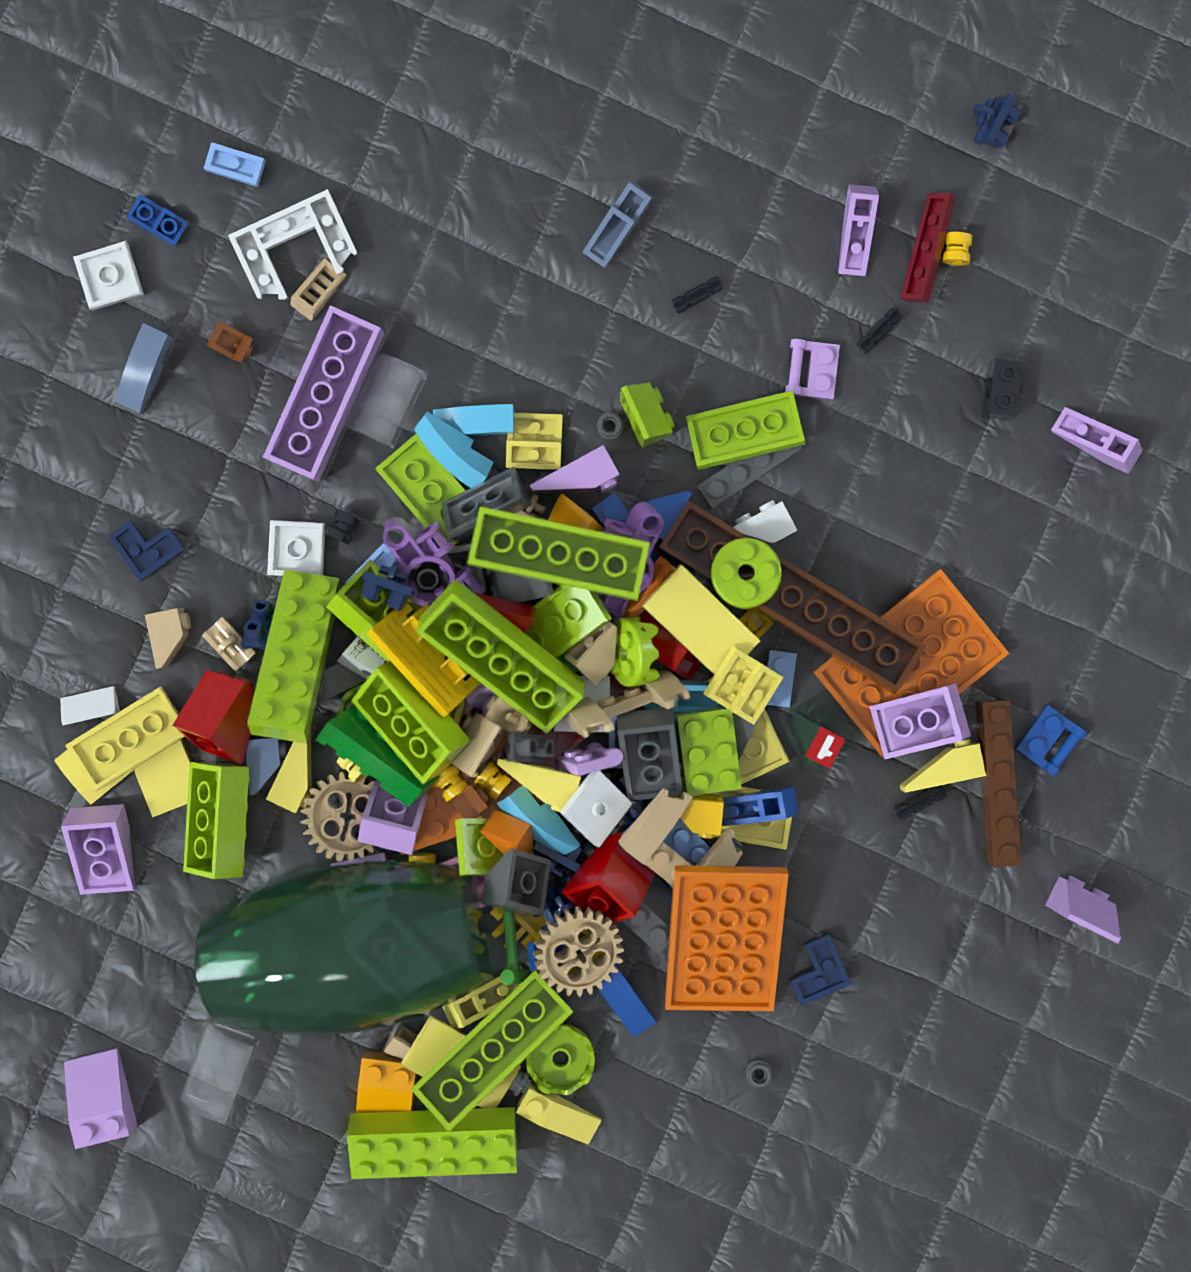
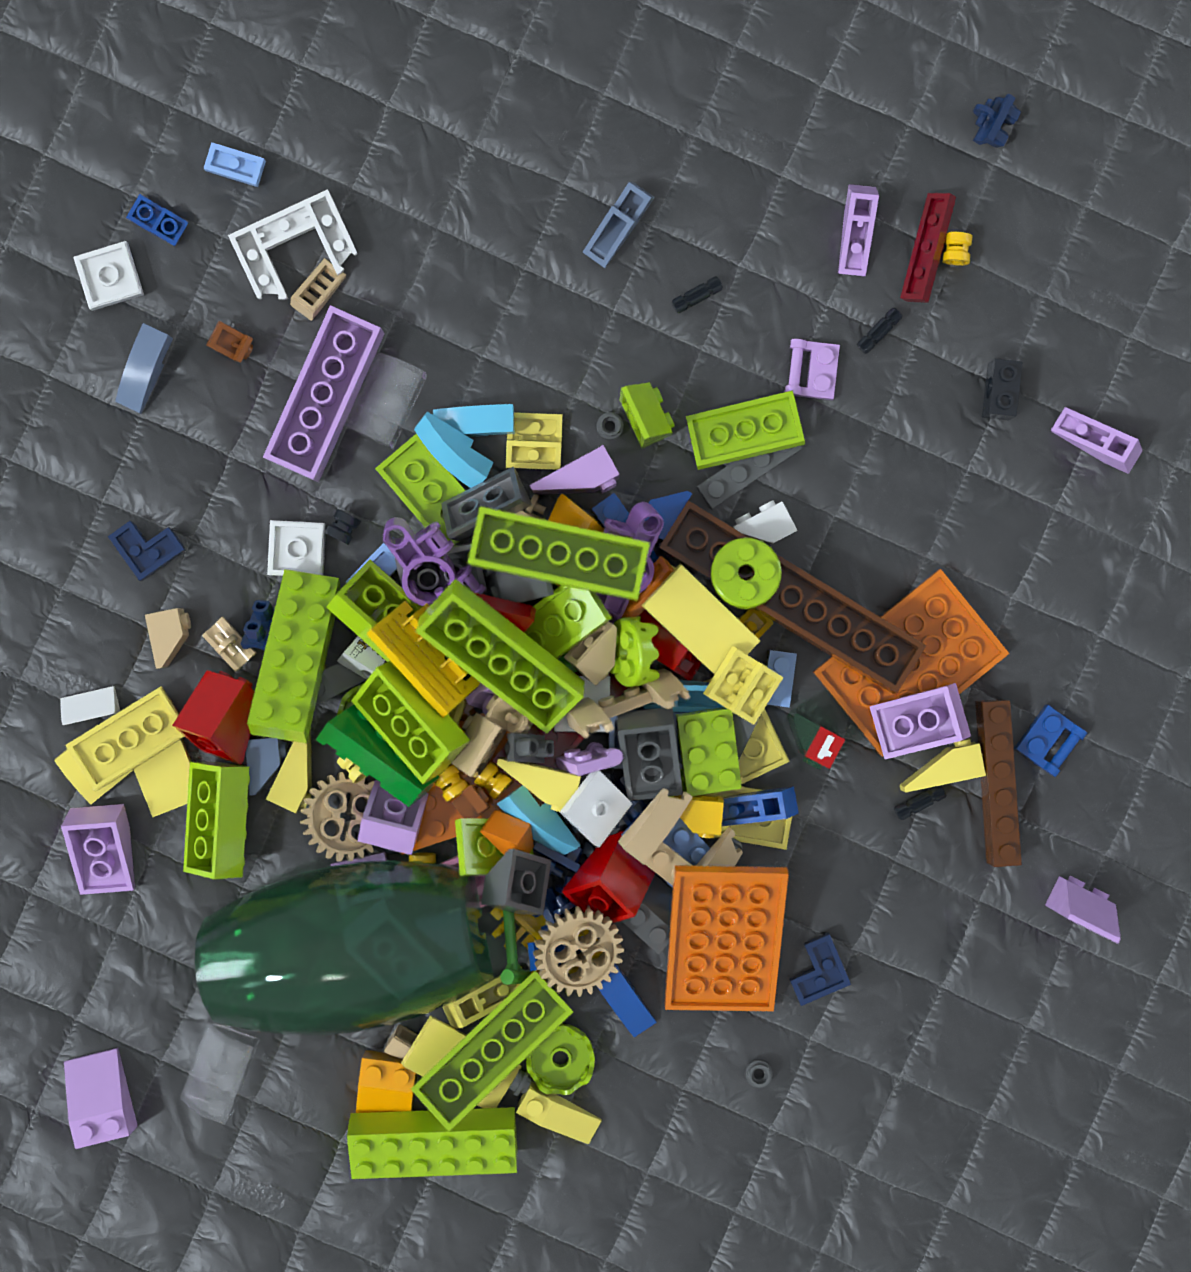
(375, 583): dark blue hips -> none

